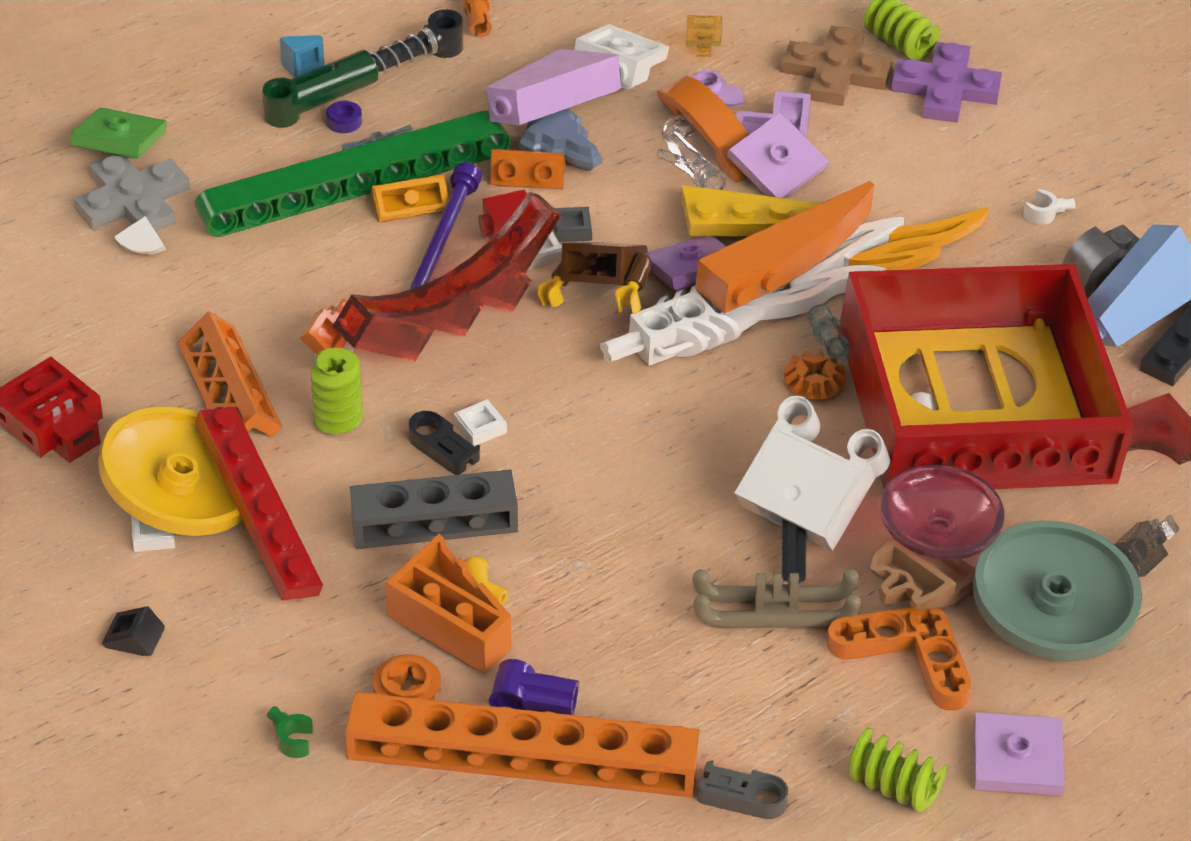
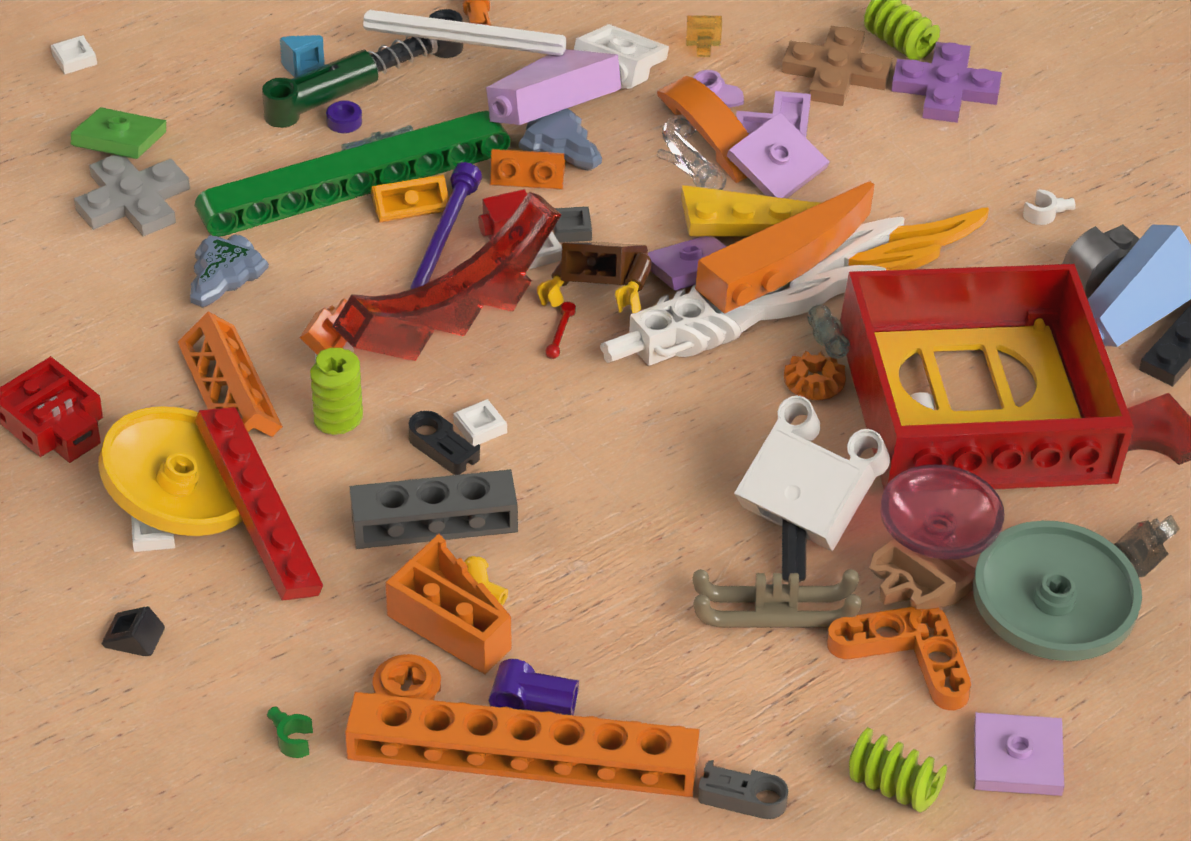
(73, 54): none -> white tile
(141, 238): white tile -> none
(224, 267): none -> sand blue rock
(464, 32): none -> white axle
(568, 310): none -> red hinge

